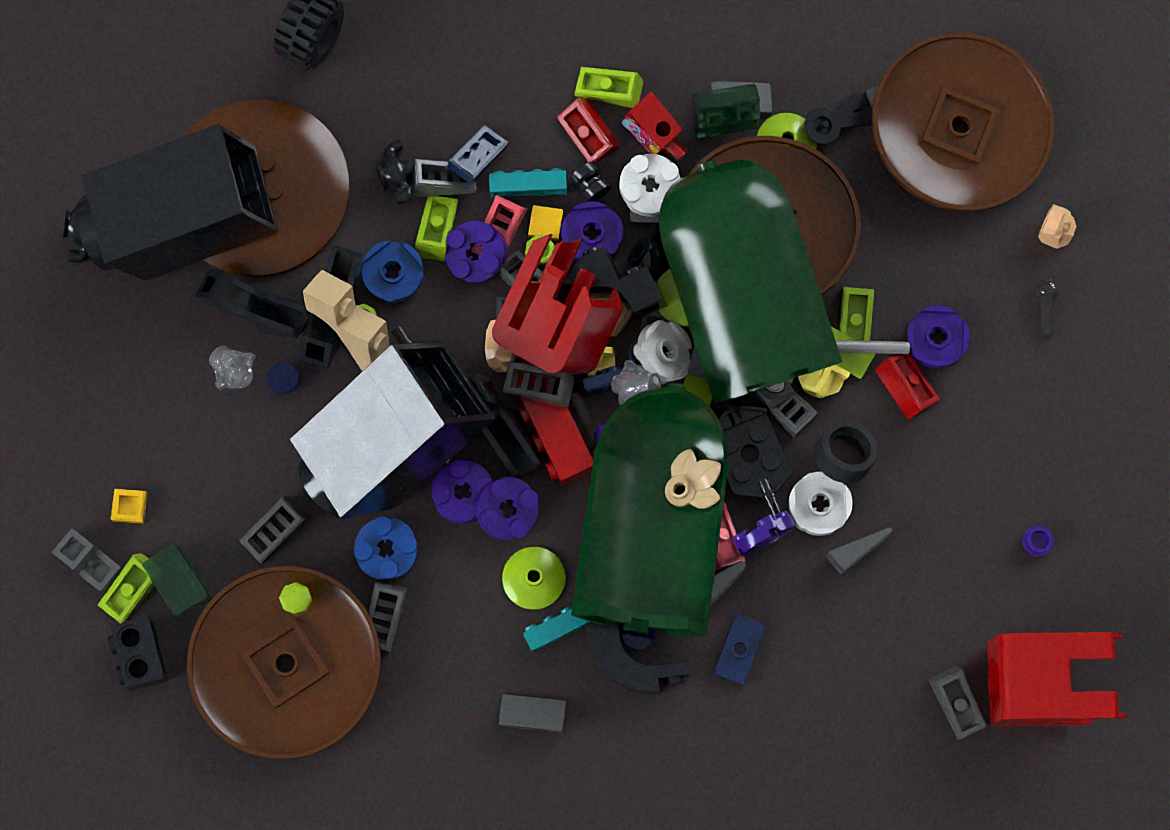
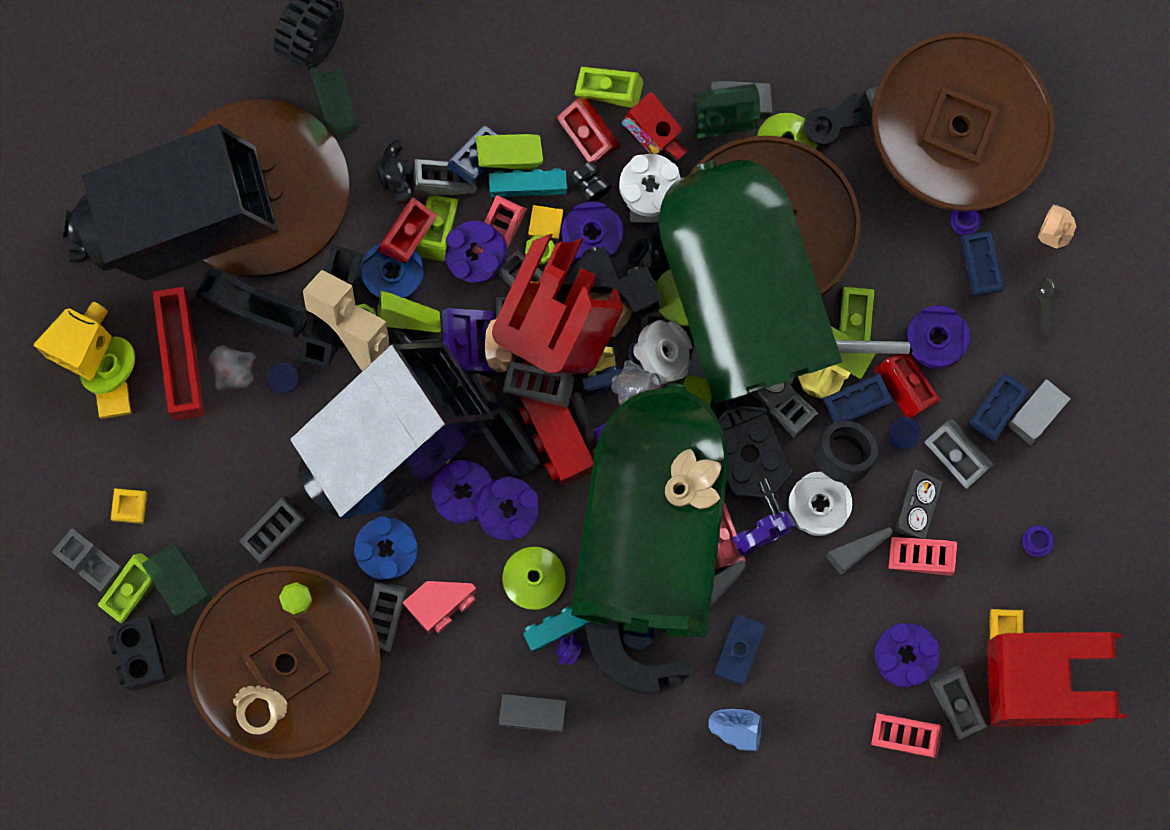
(77, 340): none -> yellow torso
(114, 367): none -> lime dish
(114, 403): none -> yellow tile
(178, 353): none -> red brick
(247, 695): none -> tan piece
(335, 101): none -> clear green panel
(407, 231): none -> red slope
(407, 314): none -> lime slope
(437, 601): none -> coral slope
(461, 338): none -> dark purple plate
(509, 151): none -> lime slope
(568, 649): none -> dark purple plate
(737, 728): none -> medium blue rock
(858, 400): none -> dark blue plate
(905, 433): none -> clear blue plate
(918, 505): none -> slope
(923, 647): none -> dark purple plate
(933, 568): none -> coral slope
(934, 742): none -> coral slope
(959, 453): none -> dark grey slope
(965, 222): none -> dark purple plate
(982, 263): none -> dark blue plate
(999, 407): none -> dark blue plate
(1005, 622): none -> yellow tile
(1038, 412): none -> slope

